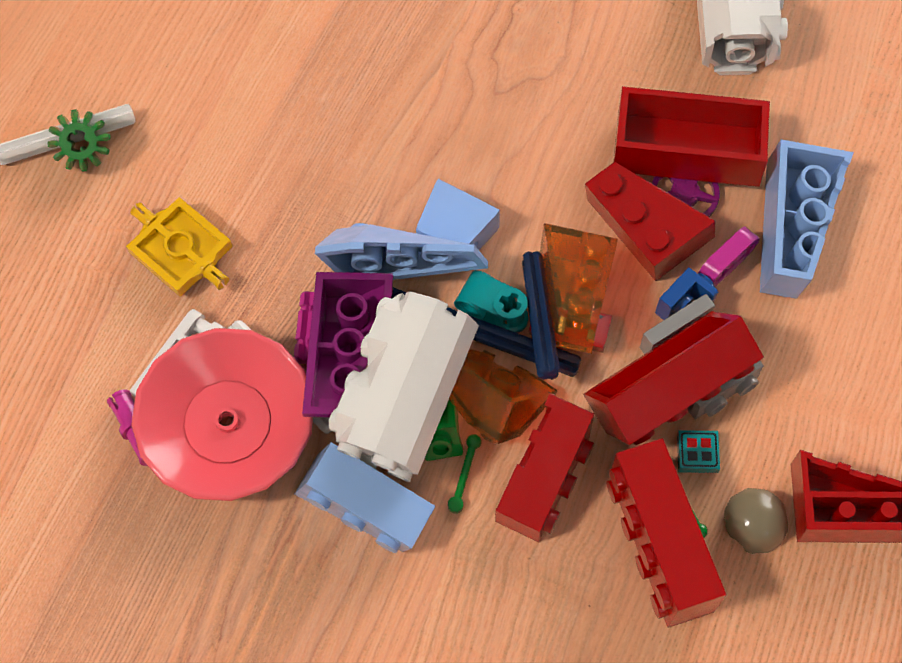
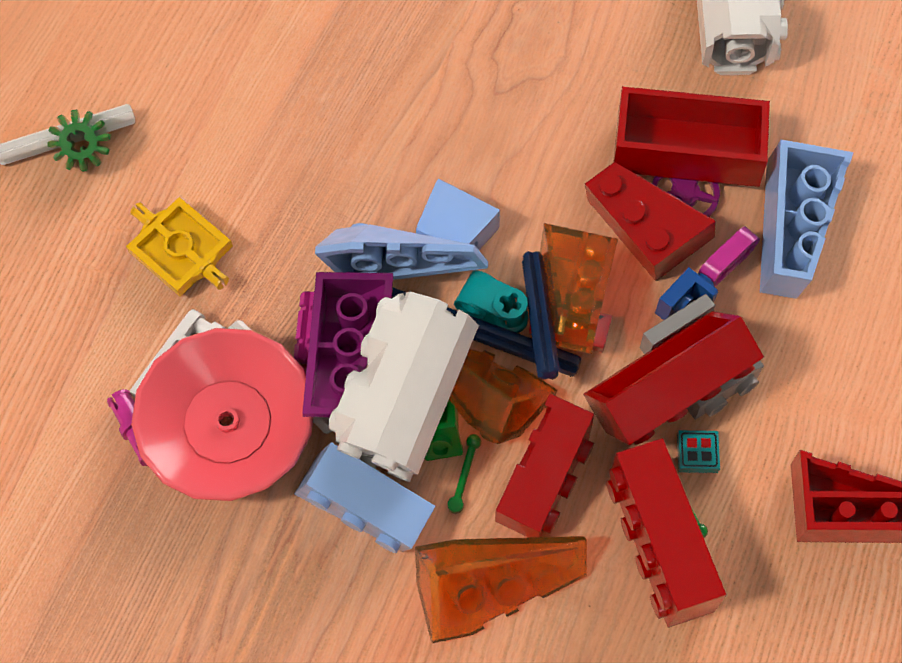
(479, 579): none -> clear orange wedge
(756, 520): dark tan hair -> none

